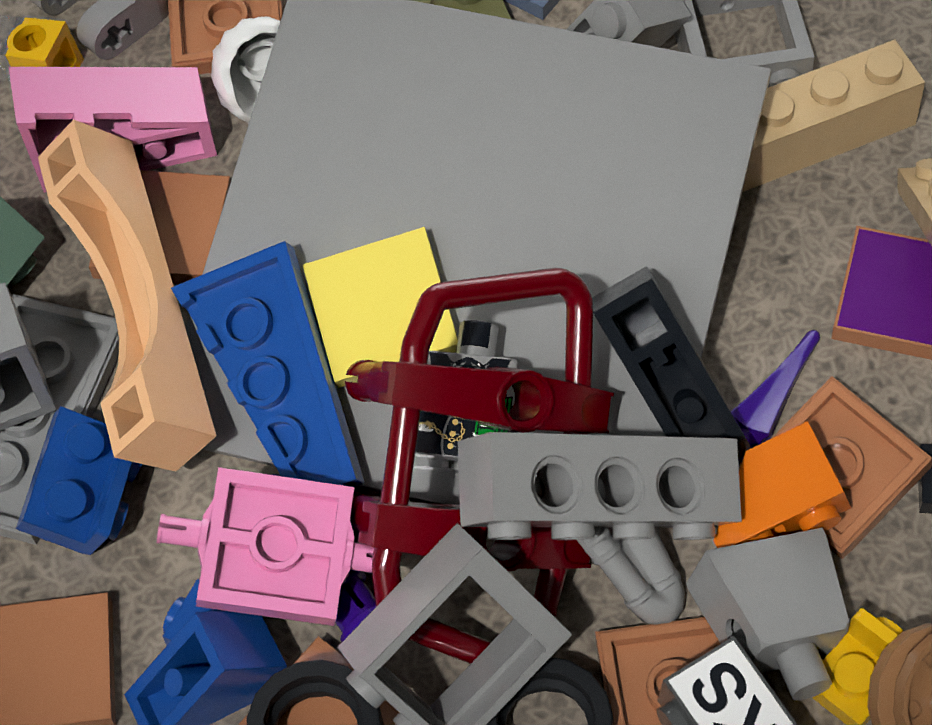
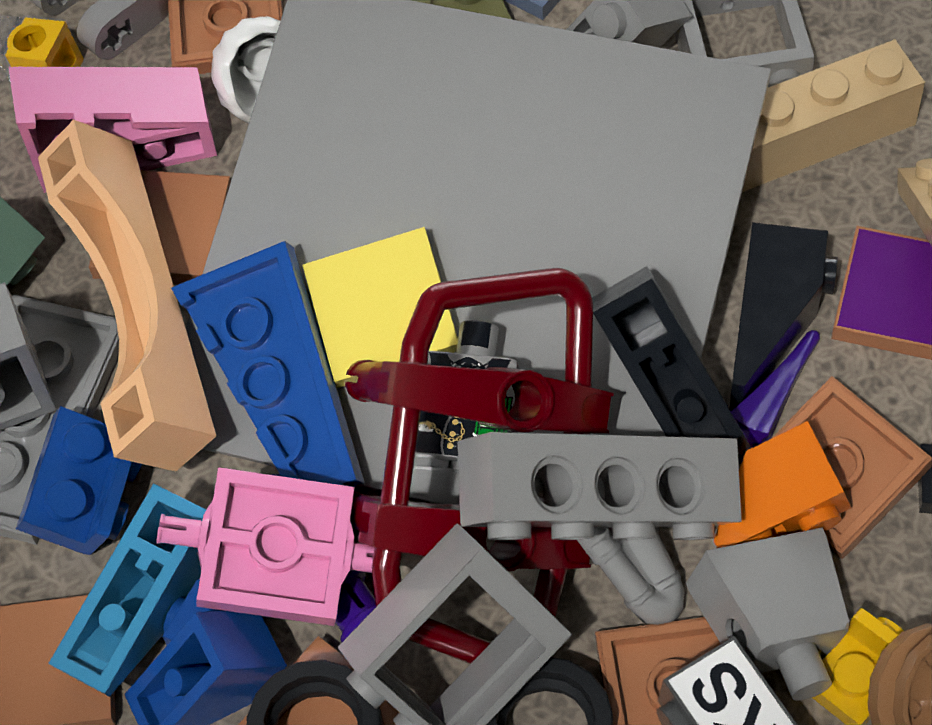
(130, 597): none -> dark azure slope
(780, 299): none -> black slope

